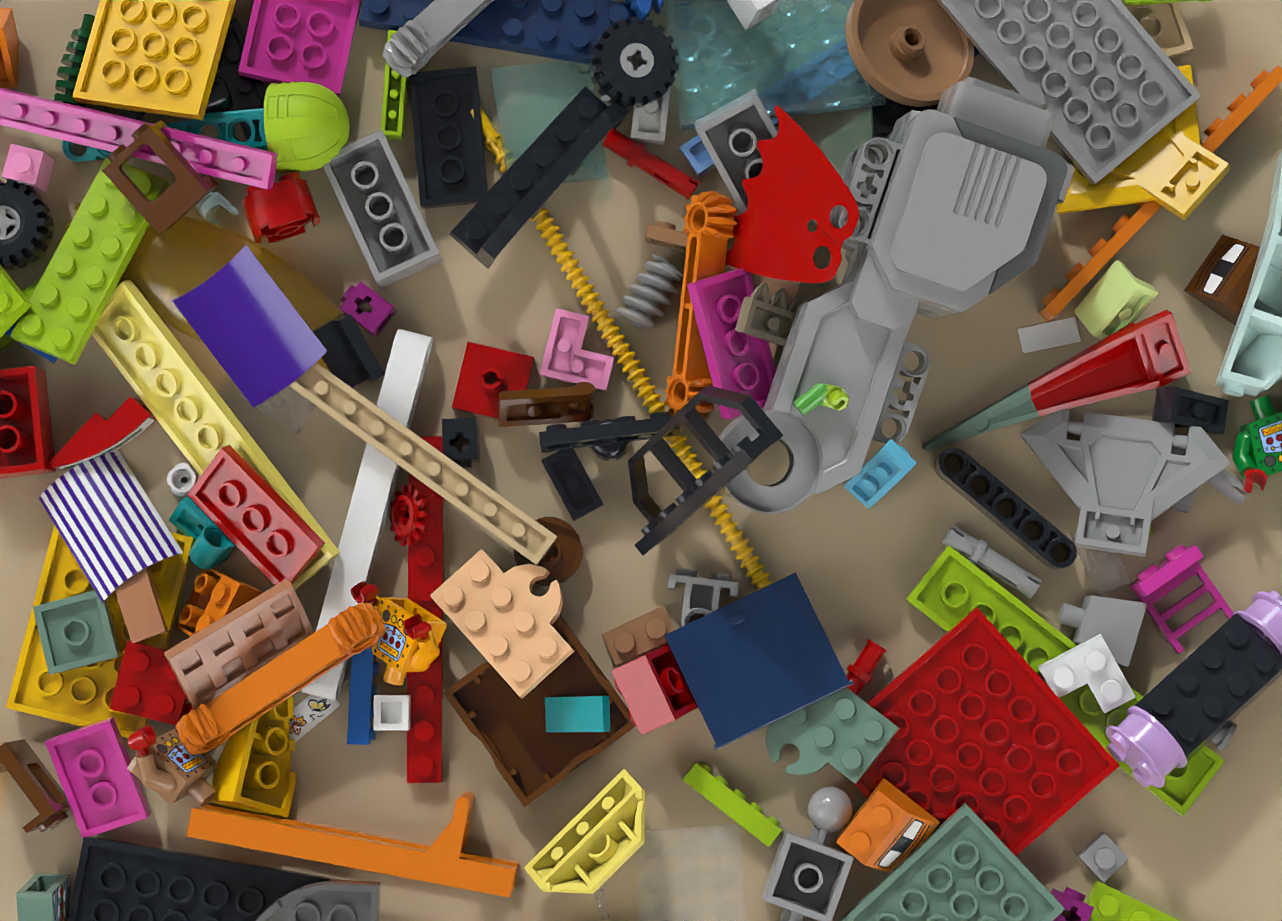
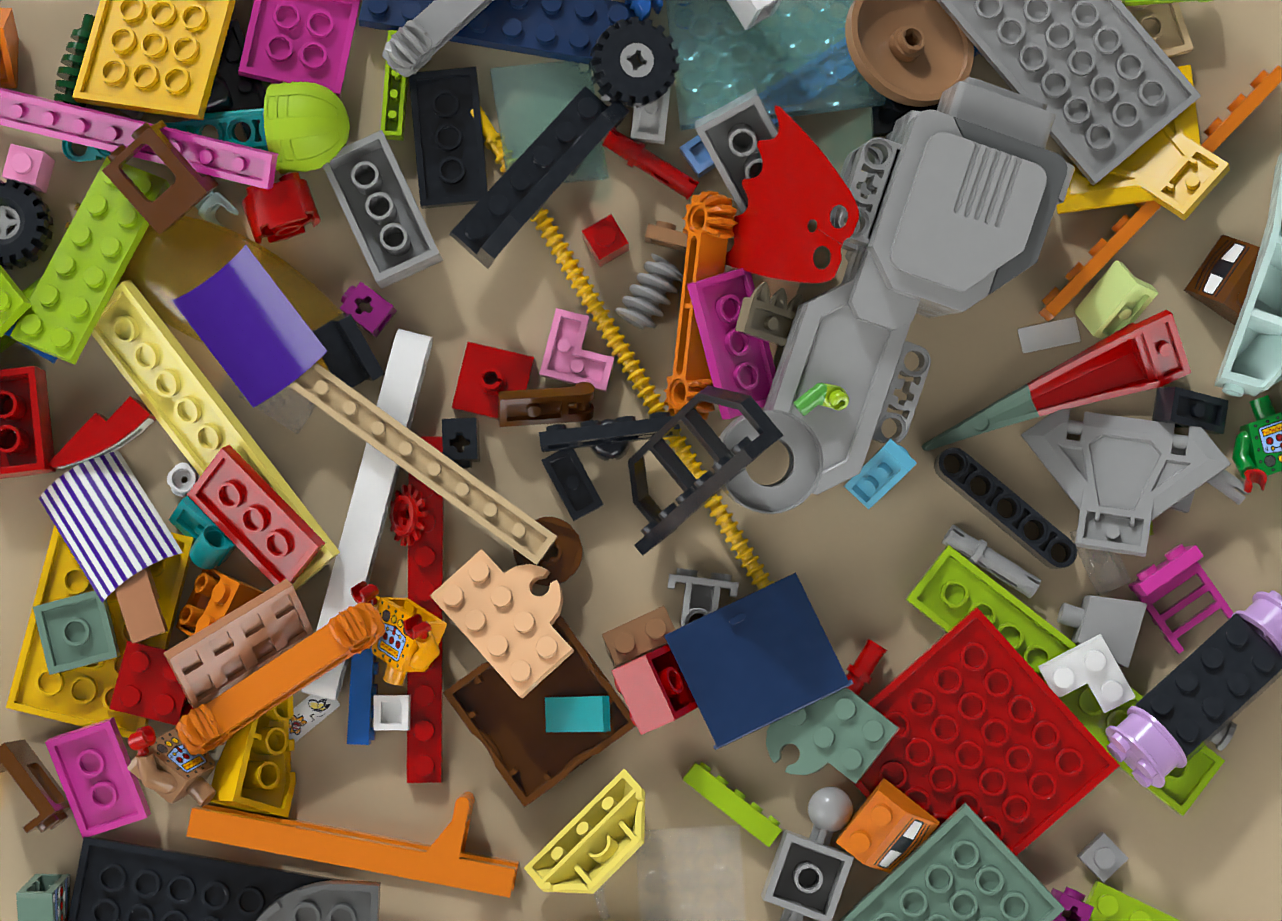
(605, 240): none -> red brick

